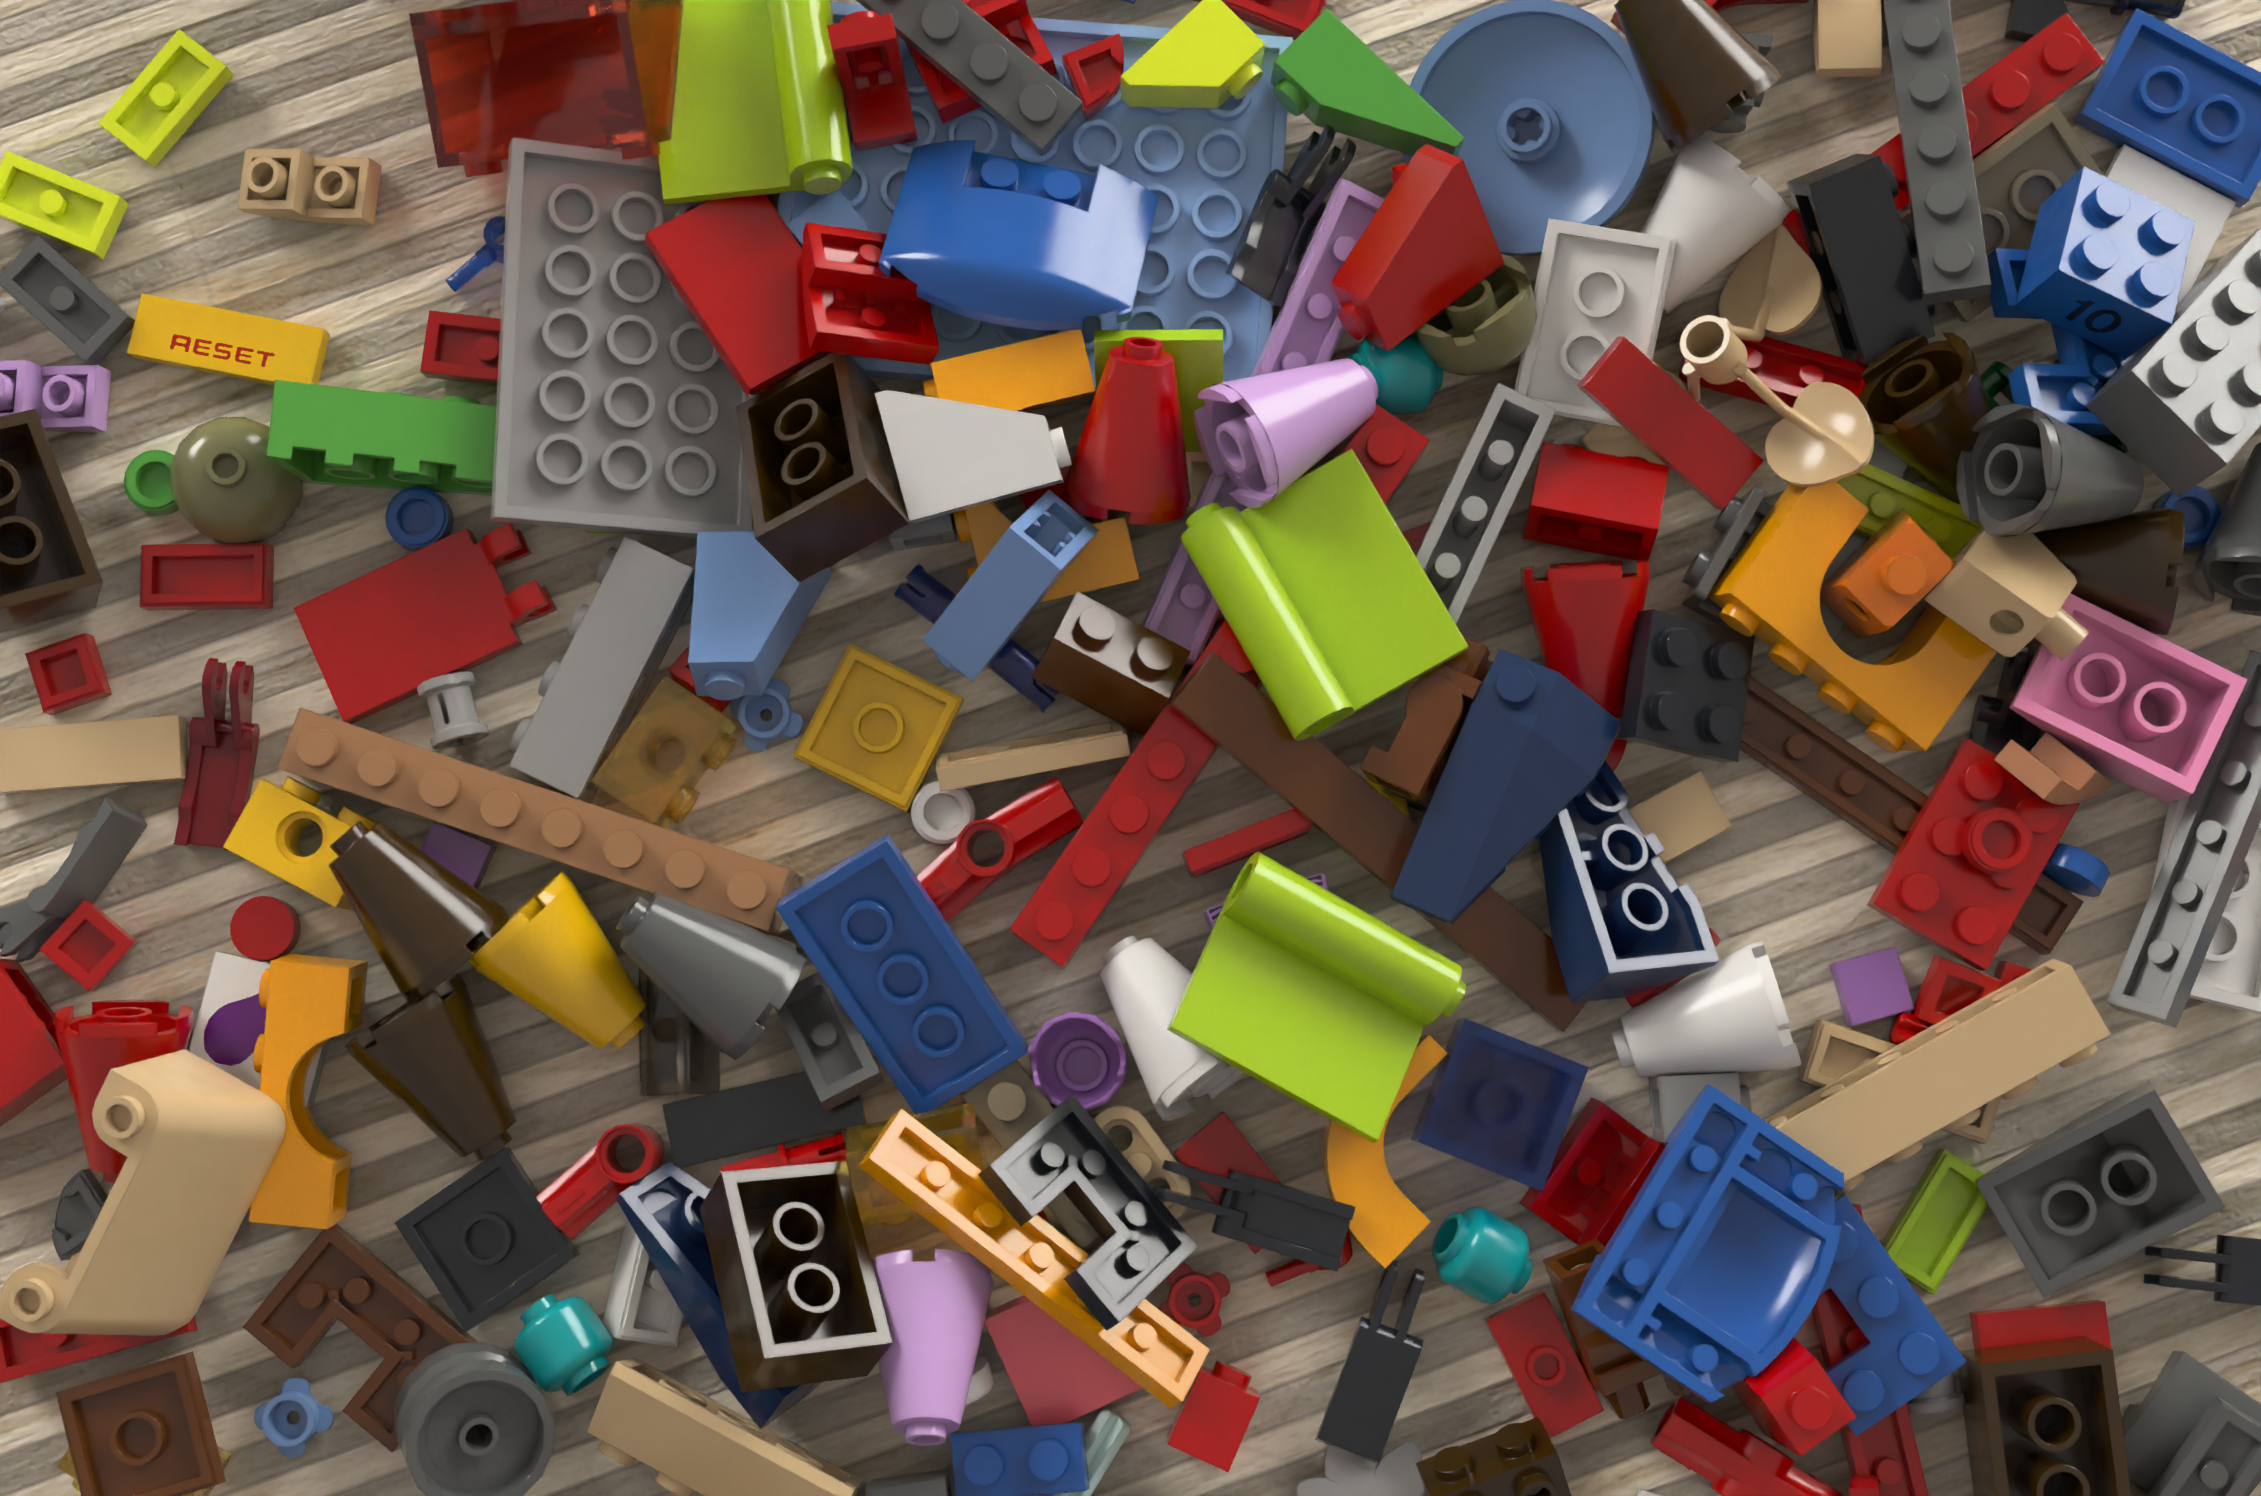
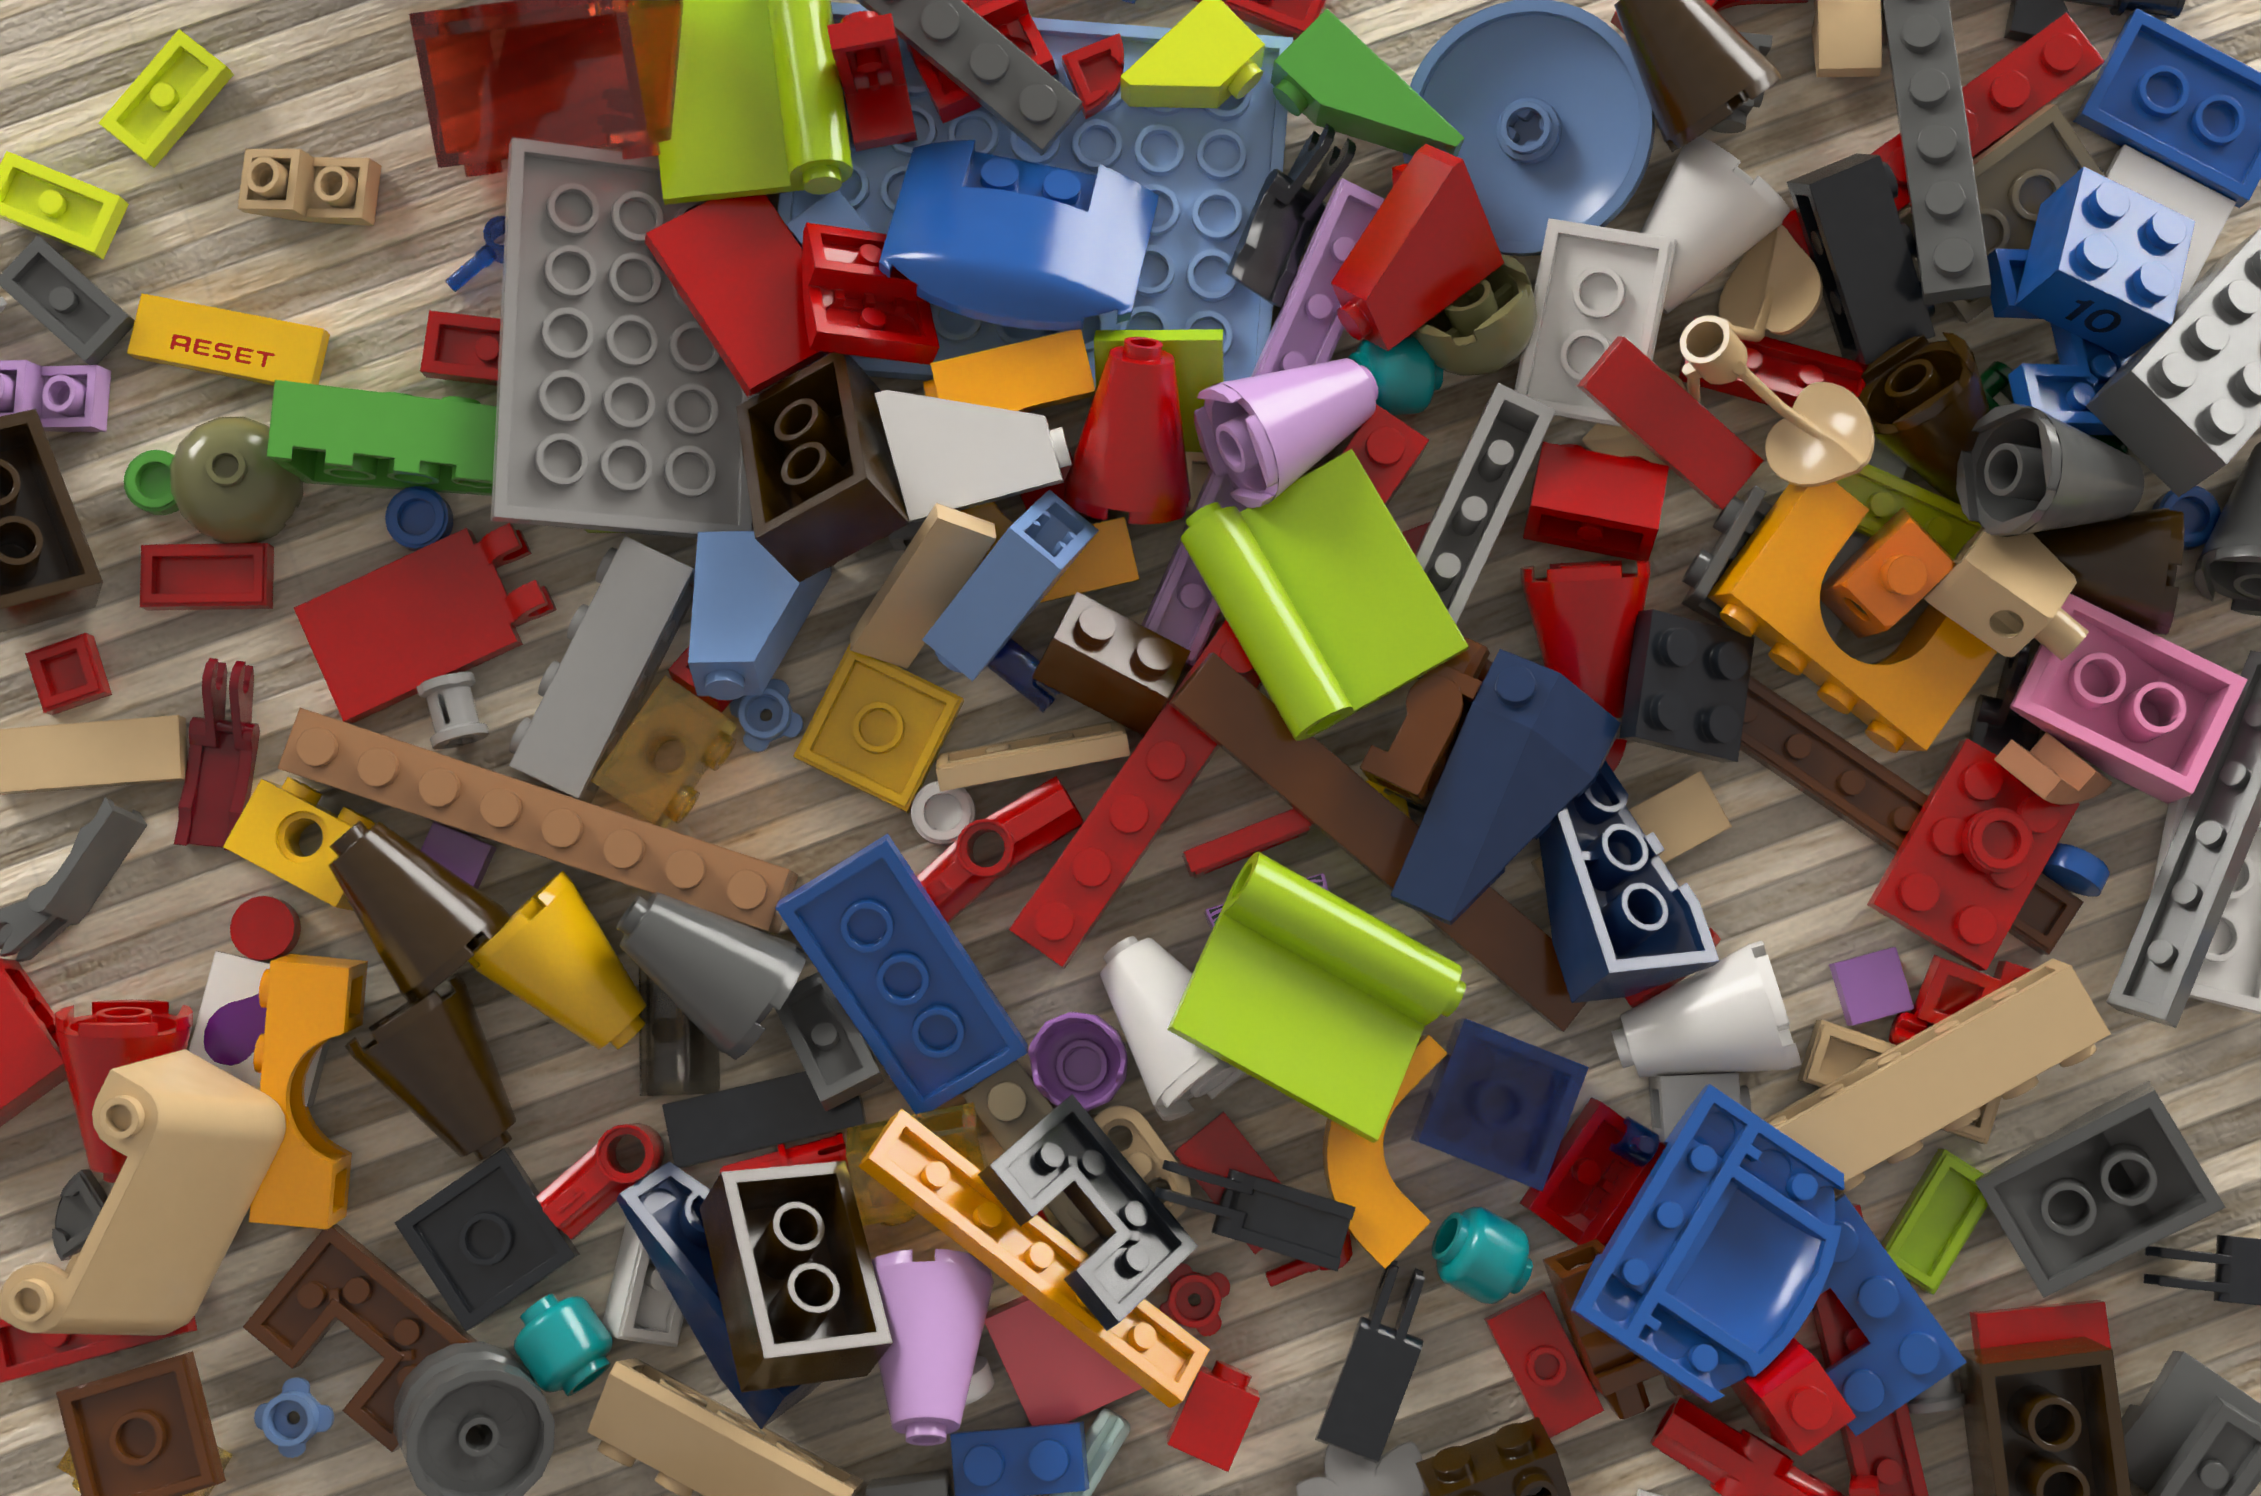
(88, 945): red plate -> none
(922, 585): none -> tan tile
(1638, 1143): none -> clear blue hand

